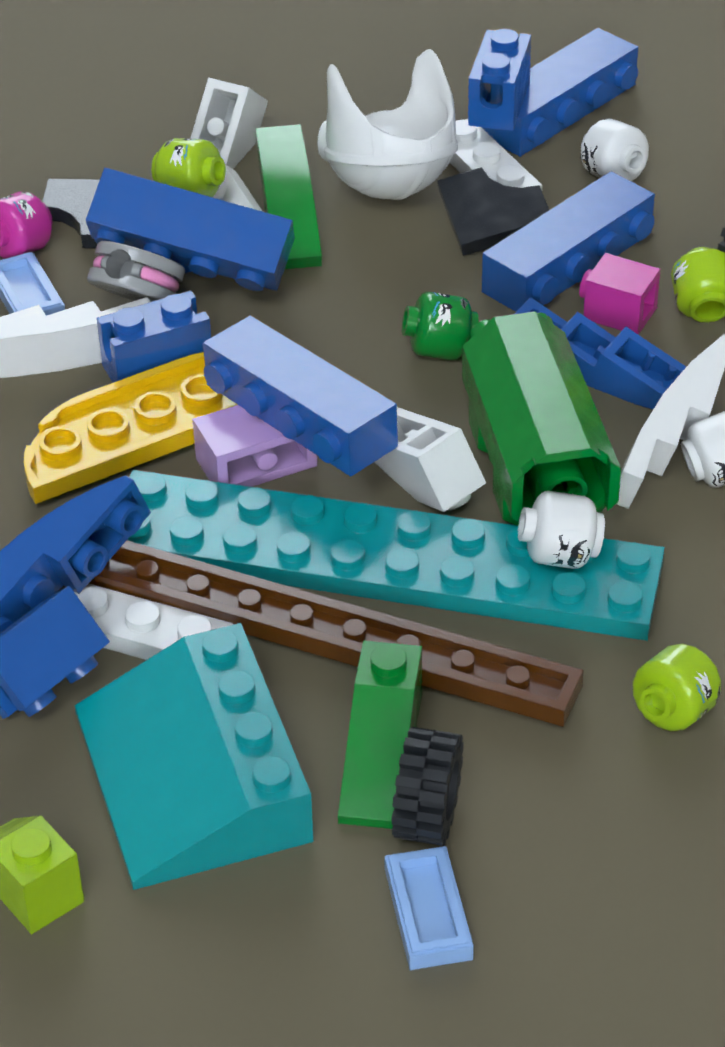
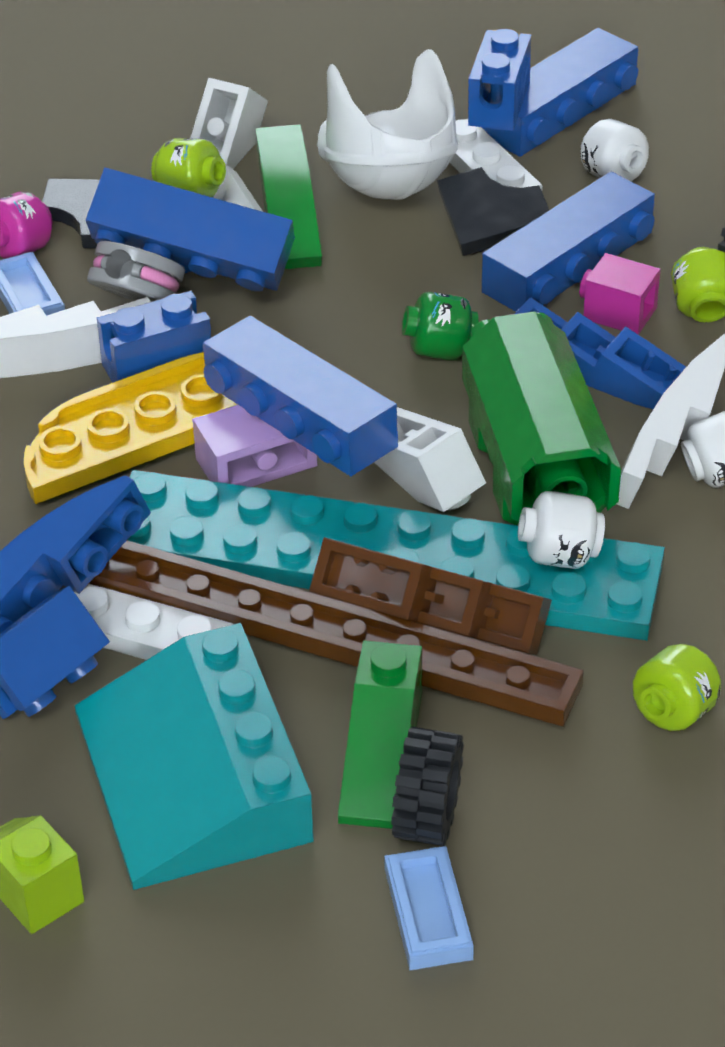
(430, 596): none -> reddish brown slope

